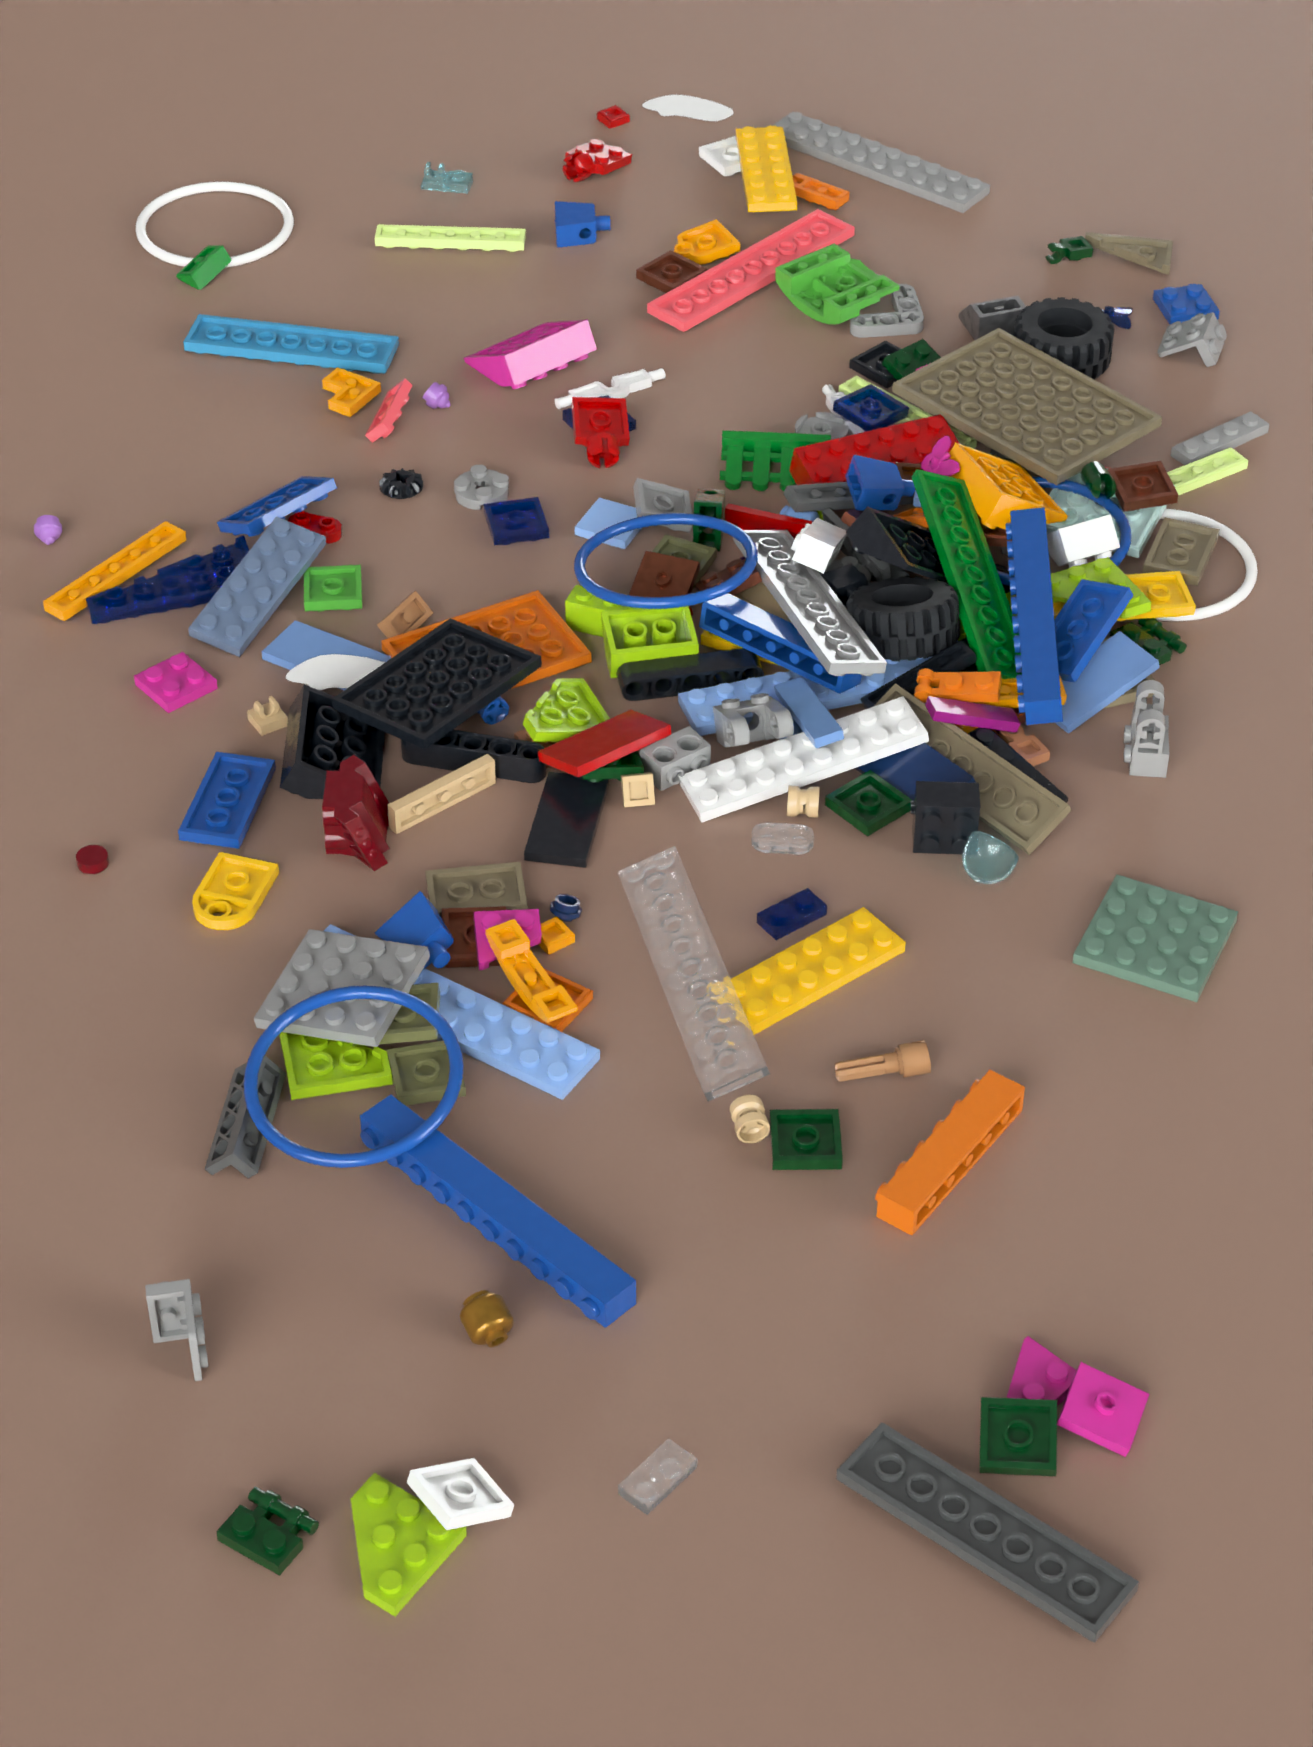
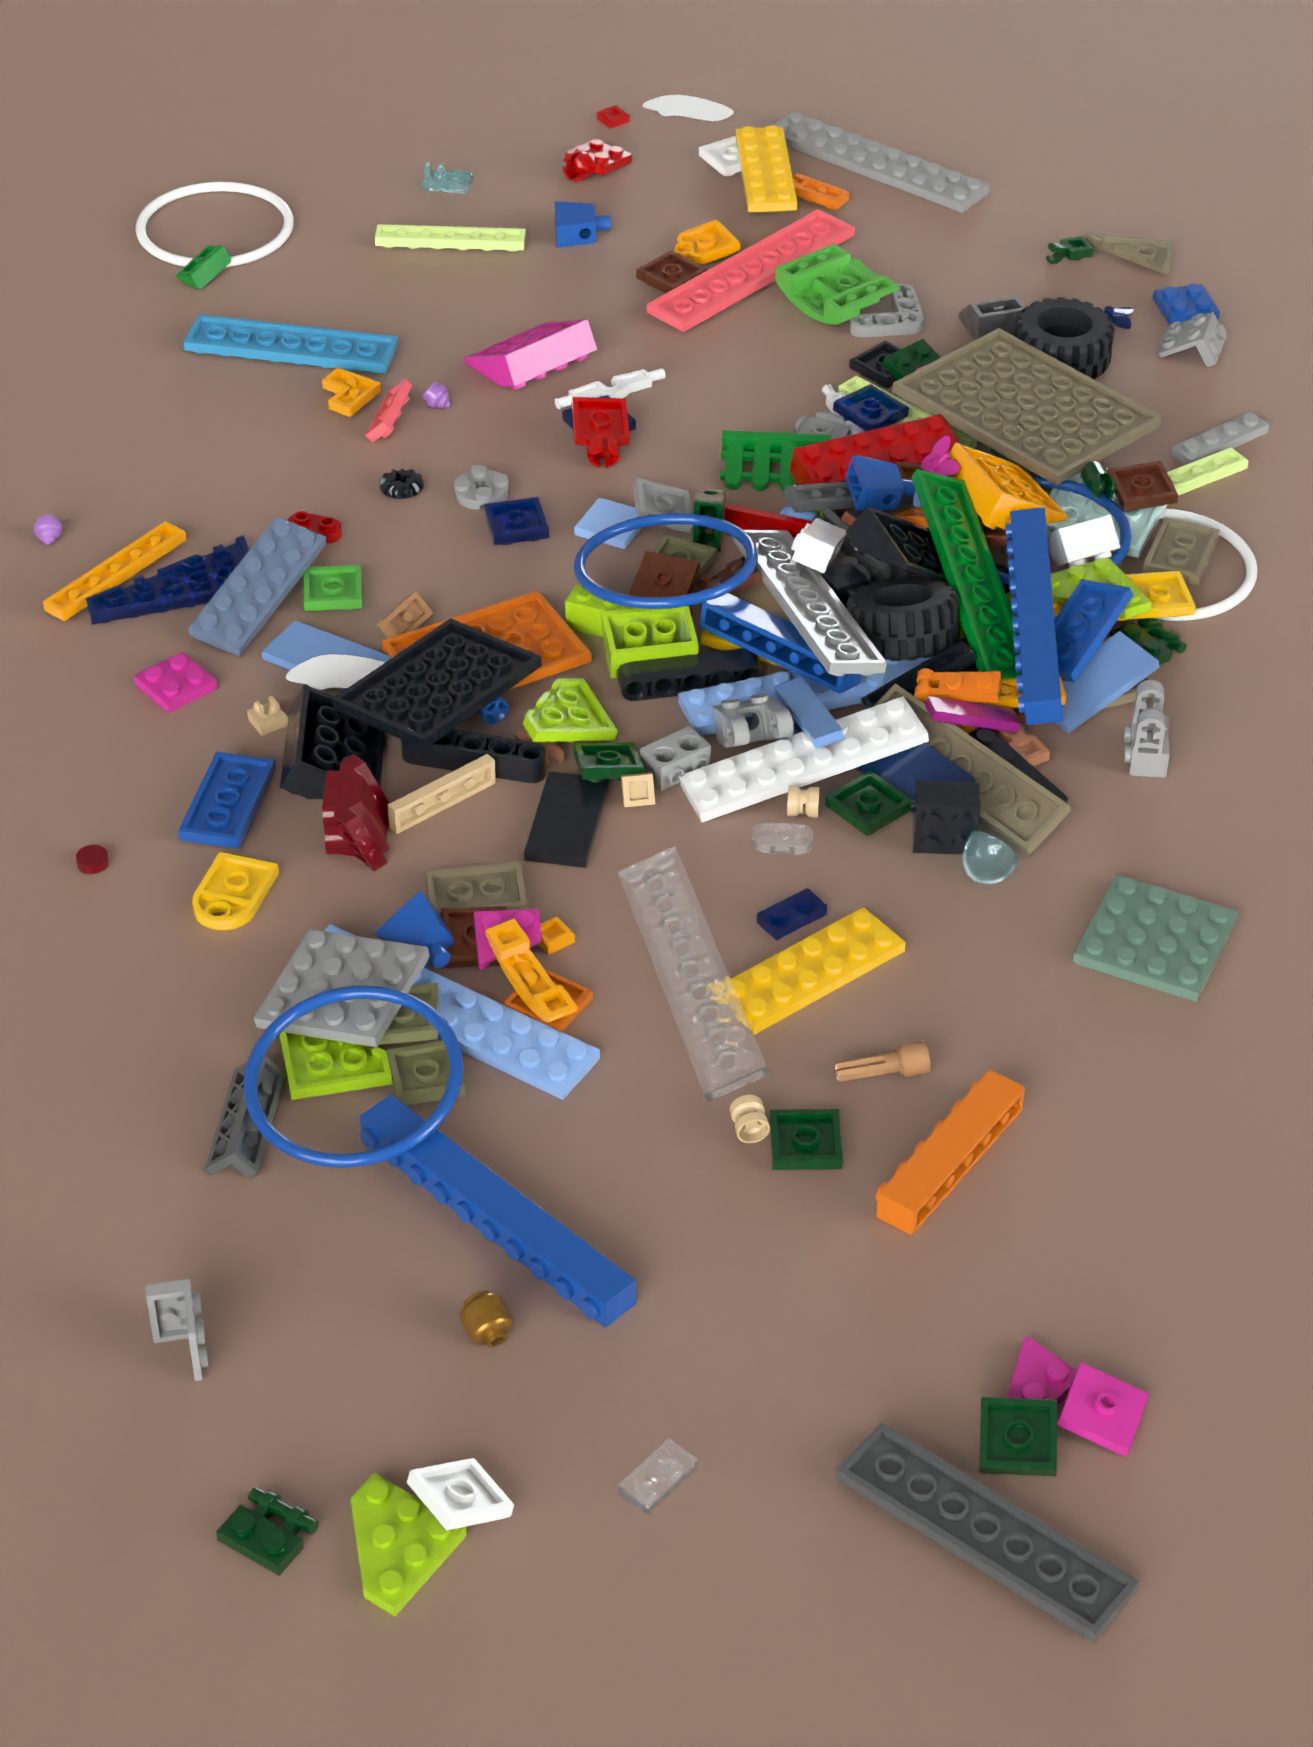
(281, 502): blue plate -> none
(566, 907): dark blue plate -> none
(604, 743): red tile -> none

